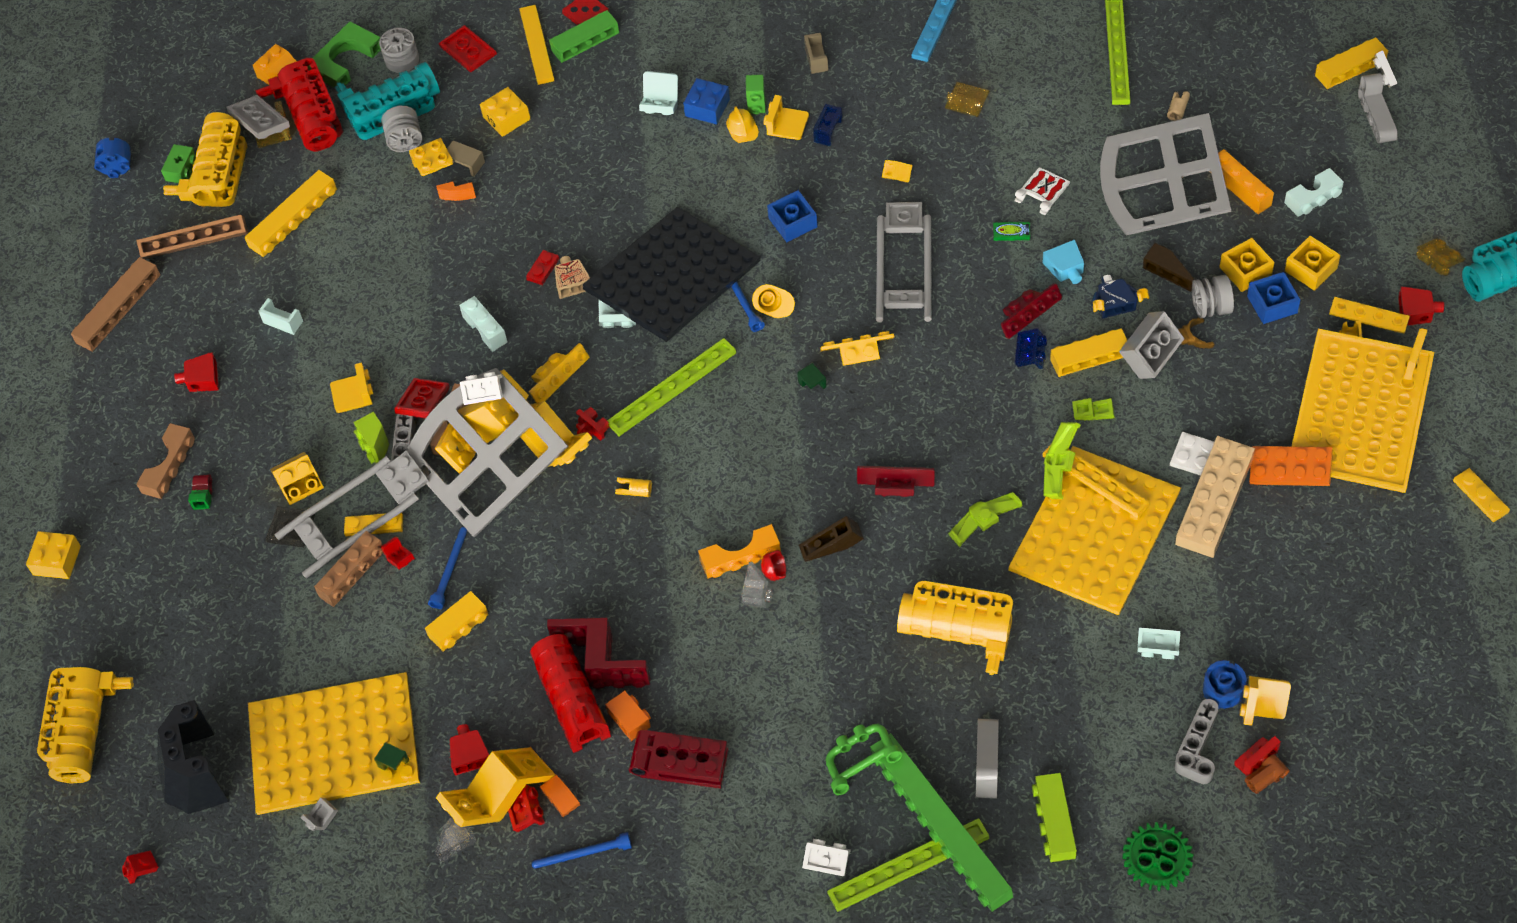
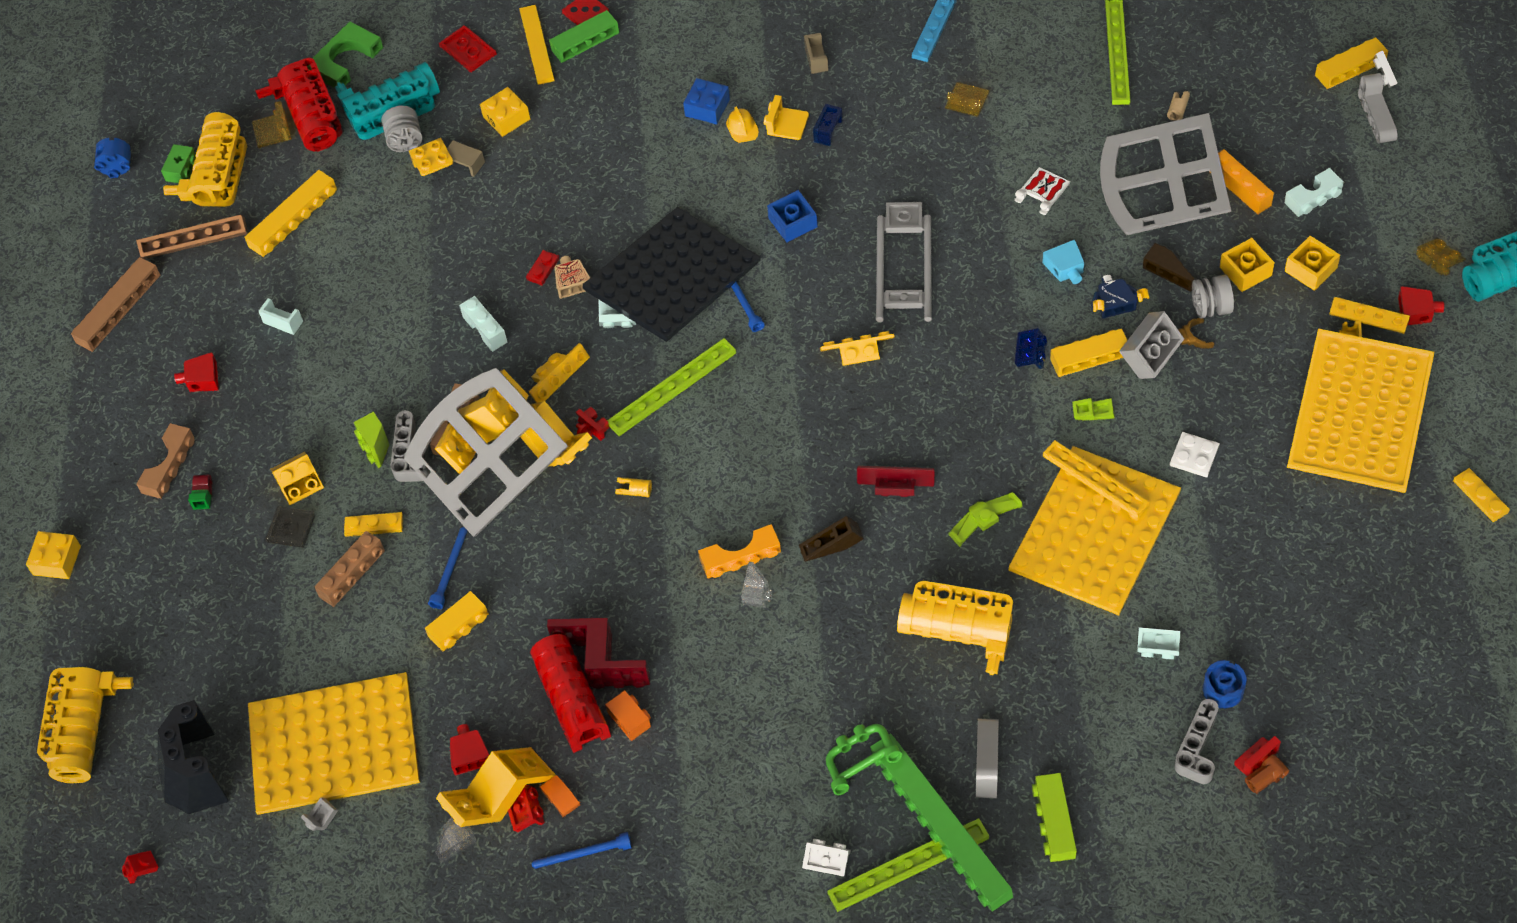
(258, 117): light grey plate -> none
(272, 62): light orange slope -> none
(352, 391): yellow bracket -> none
(390, 757): dark green panel -> none
(396, 553): red bracket -> none
(399, 50): light grey wheel -> none
(402, 480): light grey plate -> none
(421, 397): red tile -> none
(451, 192): orange slope -> none
(482, 388): white bracket -> none
(650, 764): dark red hinge -> none
(659, 92): light aqua bracket -> none
(755, 94): bright green brick -> none
(773, 301): yellow piece -> none
(773, 565): red hair -> none
(811, 377): dark green panel -> none
(897, 171): yellow panel -> none
(1011, 231): tile -> none
(1028, 308): dark red bracket -> none
(1059, 459): lime plate -> none
(1153, 873): green gear -> none
(1215, 496): tan brick -> none
(1264, 699): yellow bracket -> none
(1273, 297): blue brick -> none
(1291, 466): orange plate -> none
(1415, 354): yellow tile -> none

